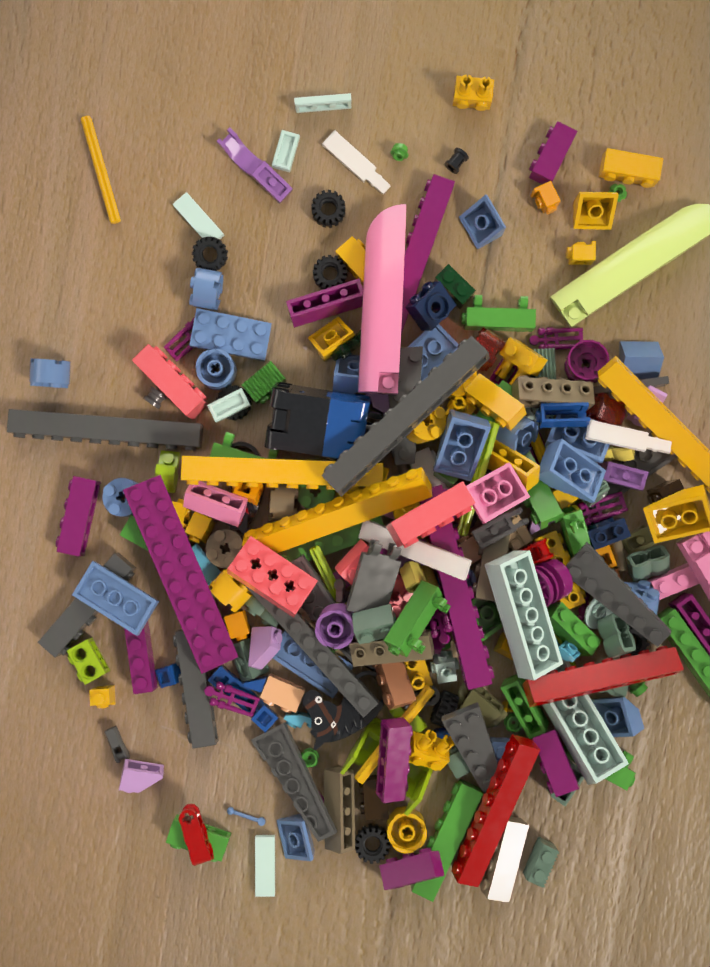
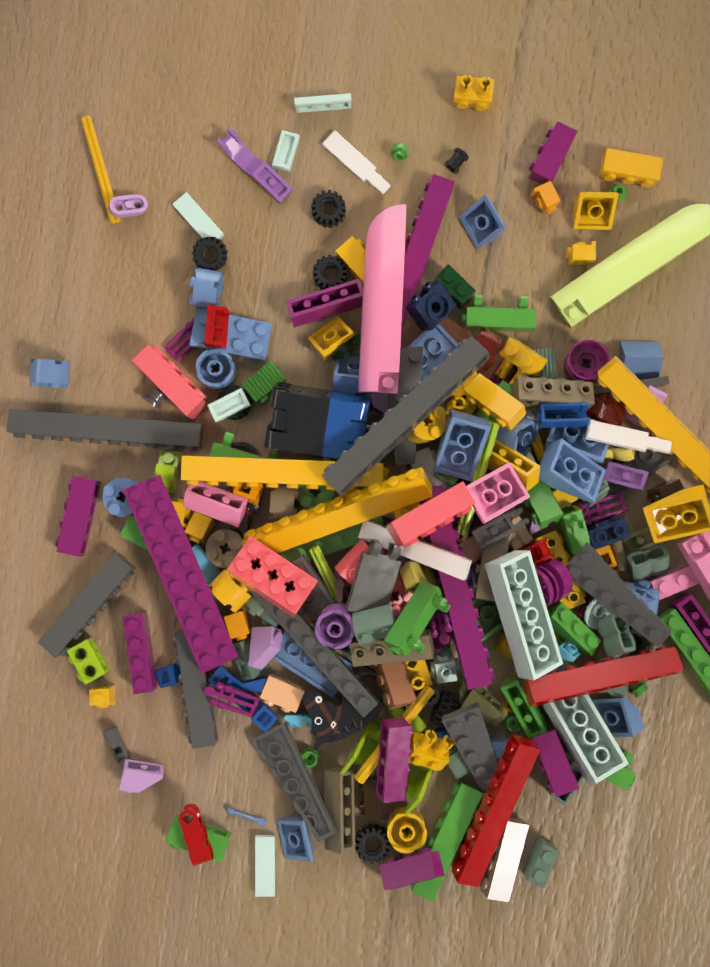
(115, 598): medium blue plate -> none
(127, 204): none -> lavender plate
(217, 327): none -> red hinge
(534, 340): magenta piece -> none

